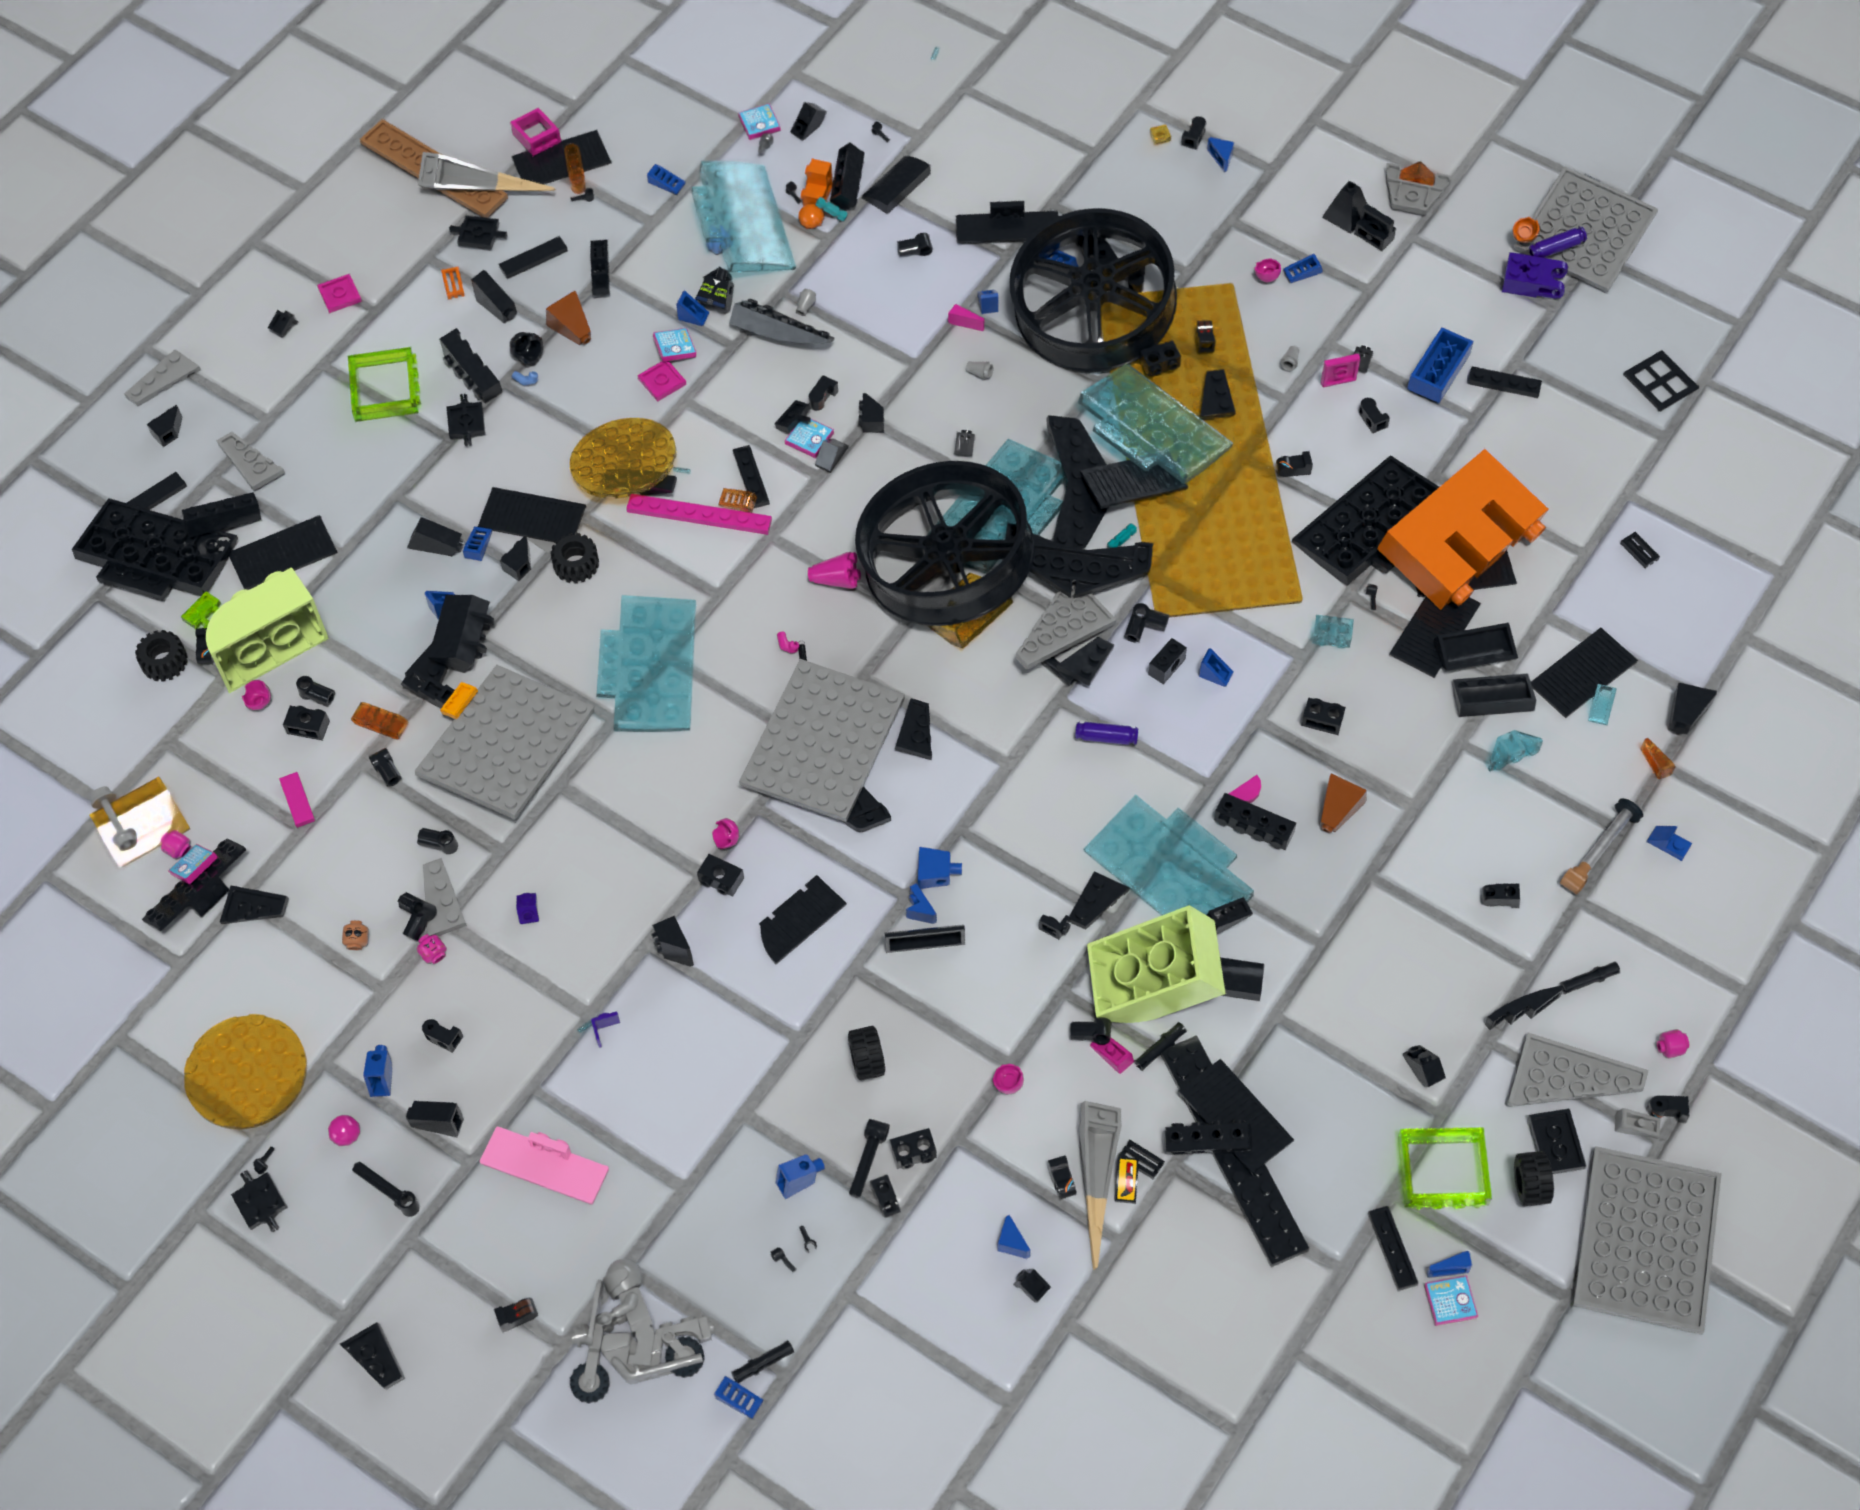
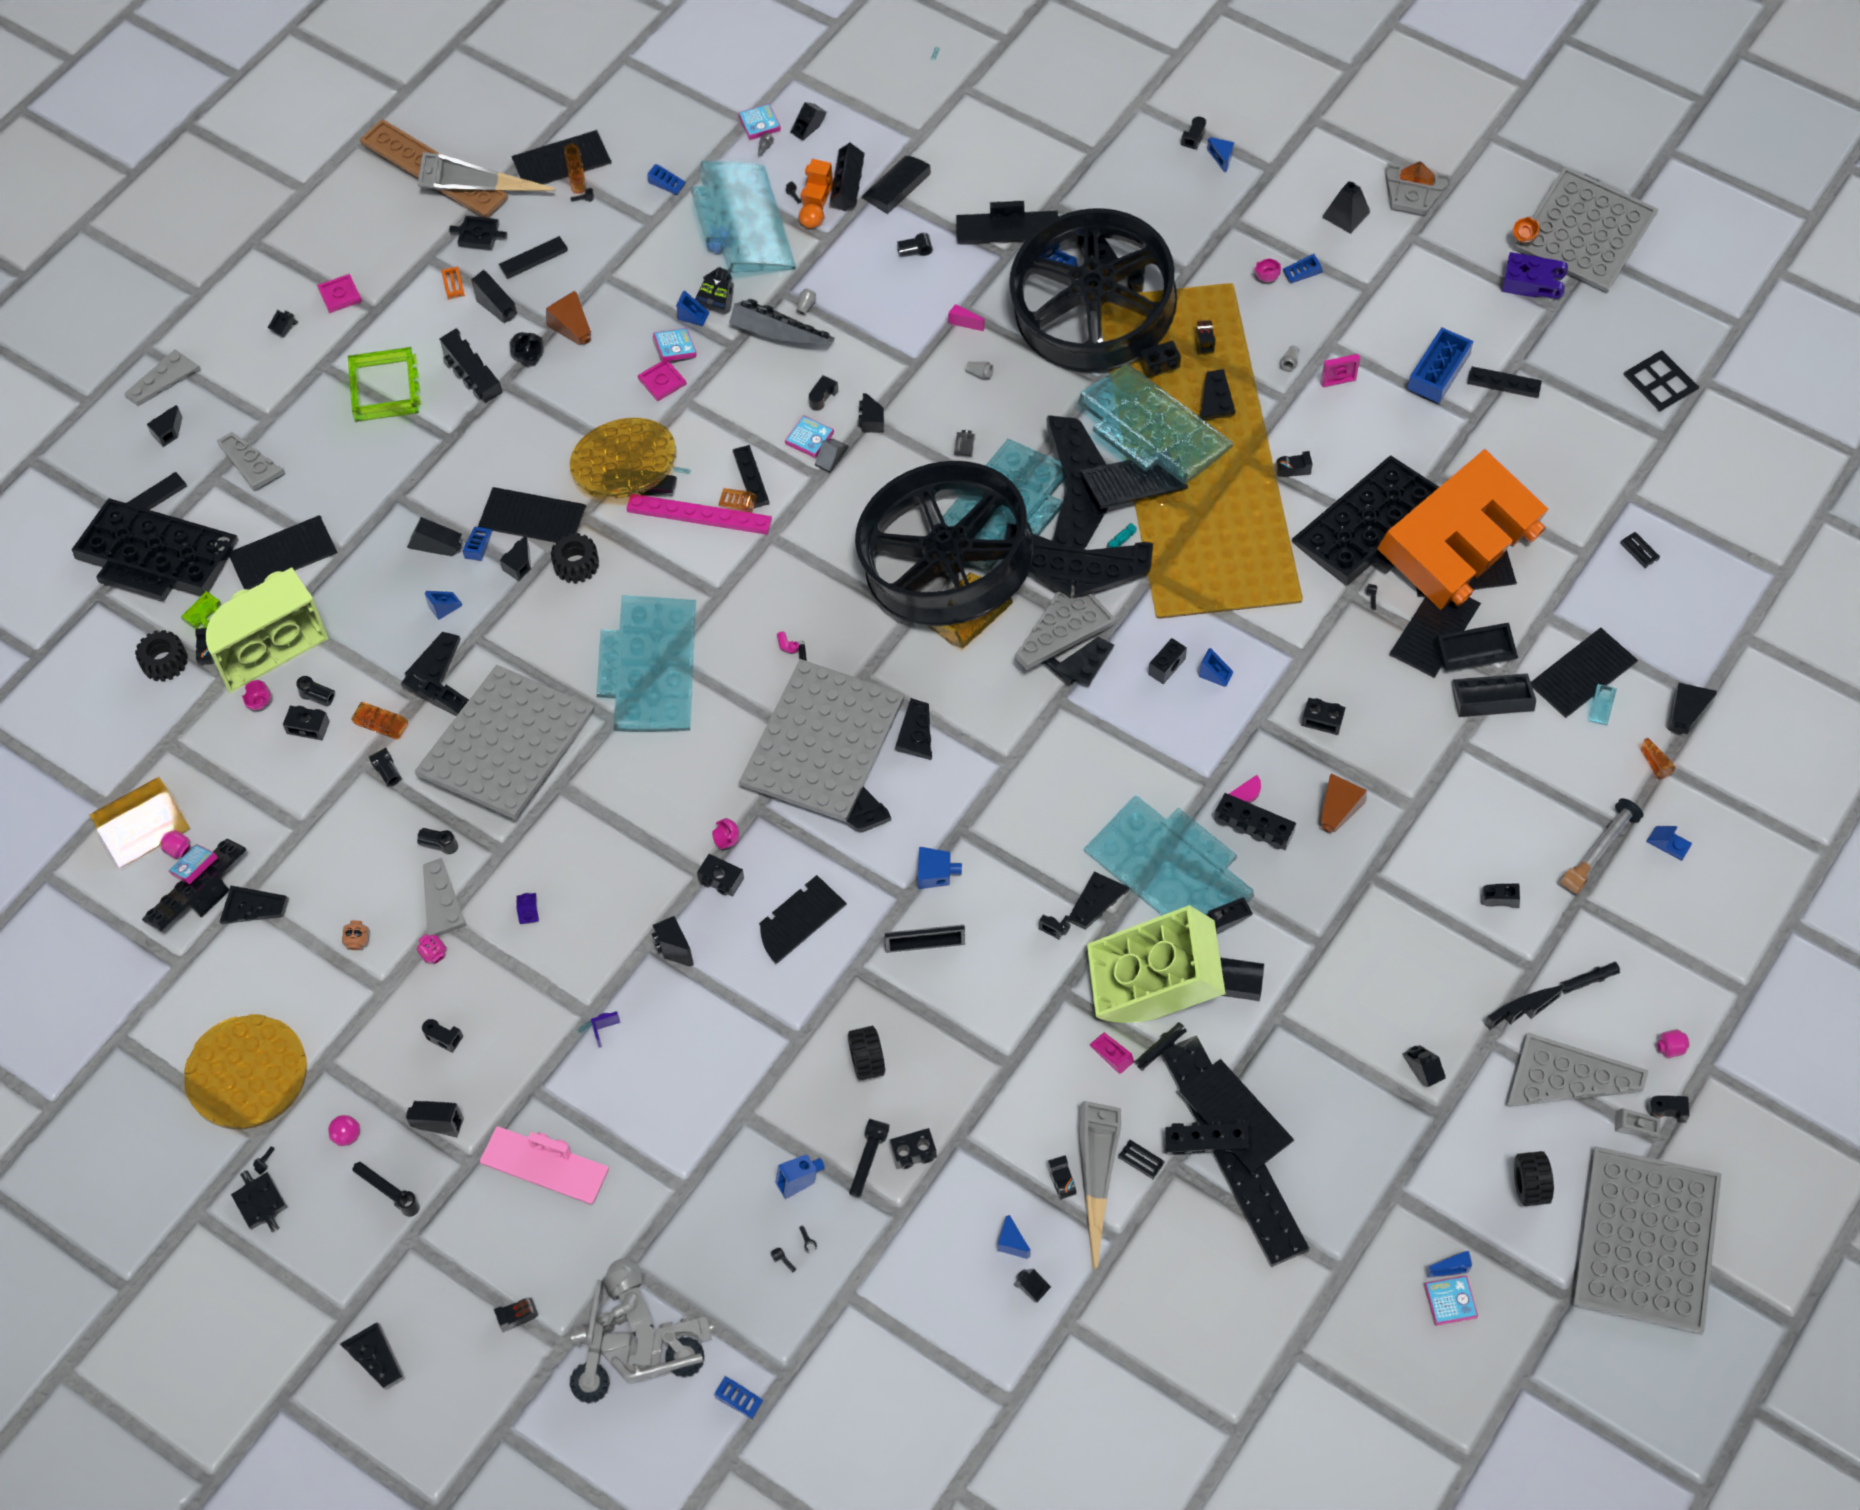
(124, 837): light grey piece -> none
(221, 514): black brick -> none
(297, 799): dark pink tile -> none
(378, 1065): blue torso -> none
(421, 913): black piece -> none
(459, 700): light orange plate -> none
(460, 630): black piece -> none
(465, 420): black plate -> none
(525, 380): medium blue arm -> none
(535, 144): dark pink window -> none
(600, 267): black slope -> none
(754, 1366): black pin -> none
(793, 415): black plate -> none
(831, 209): teal axle -> none
(836, 571): dark pink cone -> none
(876, 129): black hand -> none
(885, 1196): black leg -> none
(921, 907): blue slope -> none
(988, 301): blue slope -> none
(1008, 1079): dark pink hair -> none
(1098, 1031): black piece -> none
(1106, 733): dark purple axle -> none
(1127, 1180): slope -> none
(1137, 623): black piece -> none
(1160, 134): clear yellow plate -> none
(1333, 627): clear light blue brick -> none
(1365, 357): black bracket -> none
(1372, 416): black leg -> none
(1375, 228): black brick -> none
(1393, 1248): black tile -> none
(1443, 1136): clear neon green window -> none
(1512, 748): clear light blue slope -> none
(1557, 1137): black plate -> none
(1558, 242): dark purple axle -> none

